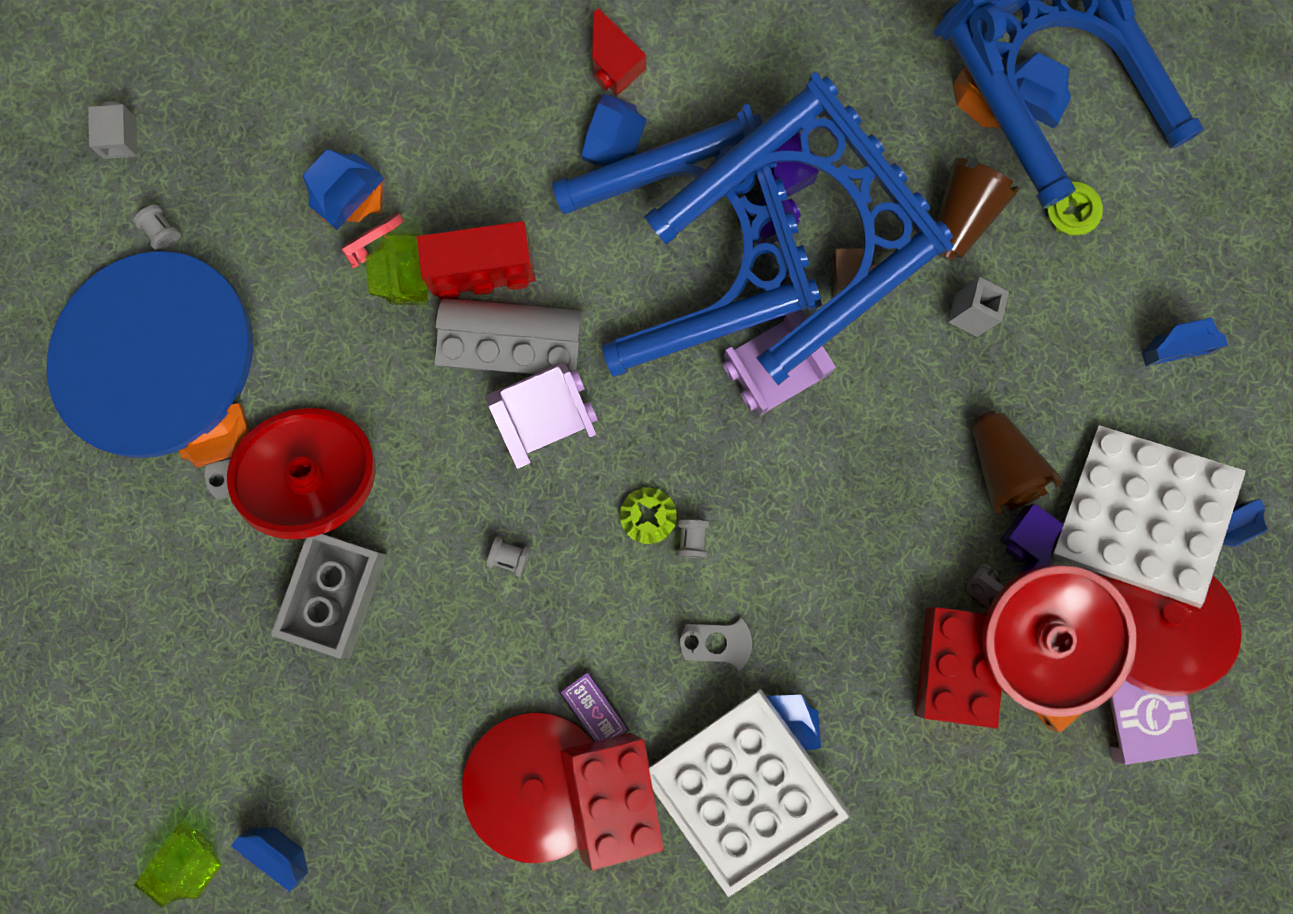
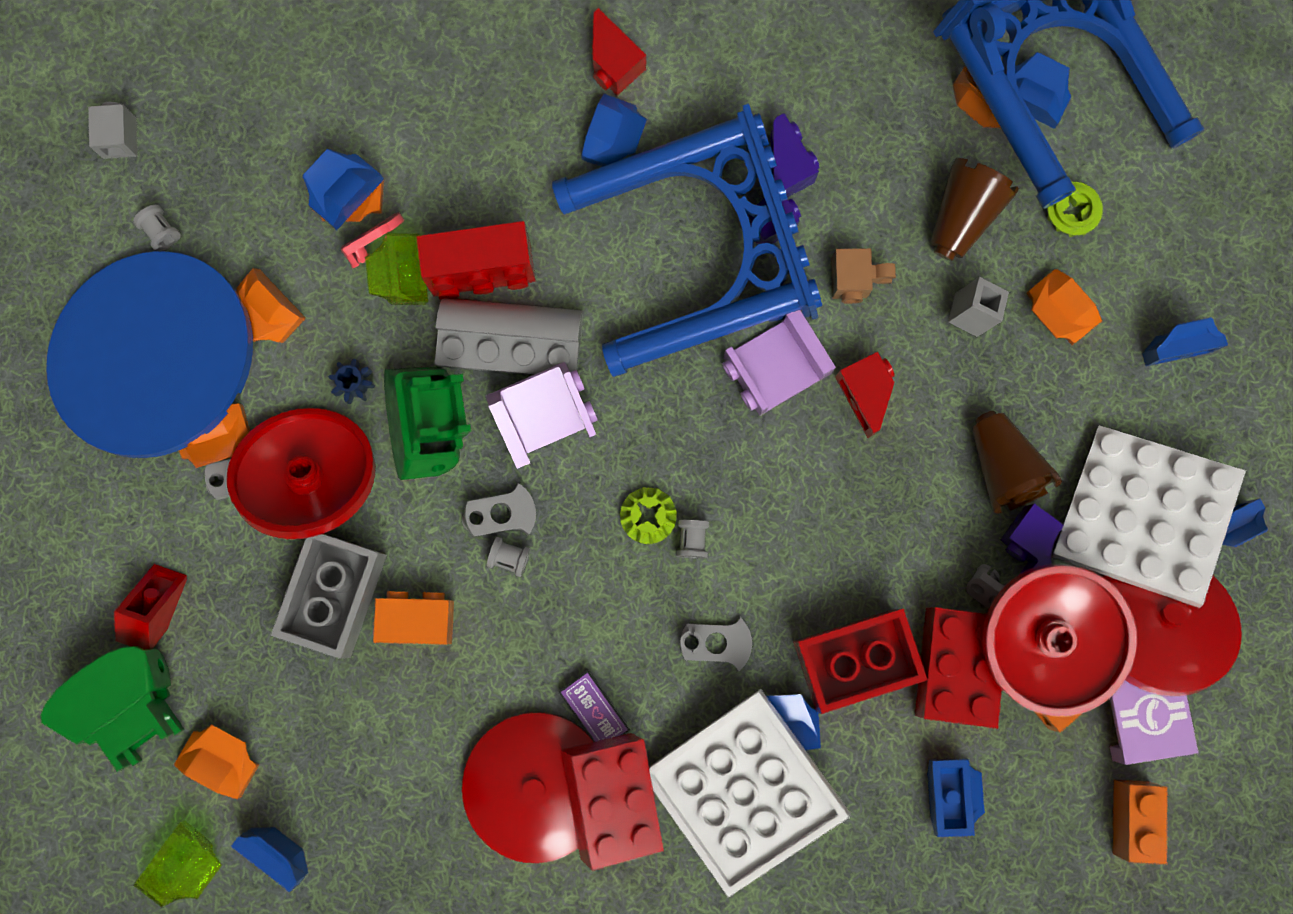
(115, 704): none -> green piece
(149, 608): none -> red slope
(217, 761): none -> orange slope
(268, 308): none -> orange slope
(356, 389): none -> dark blue gear
(413, 620): none -> orange brick
(424, 408): none -> green piece
(521, 511): none -> light grey piece
(758, 151): blue arch -> none
(860, 660): none -> red brick
(868, 390): none -> red slope
(954, 797): none -> blue slope
(1064, 307): none -> orange slope
(1140, 821): none -> orange brick

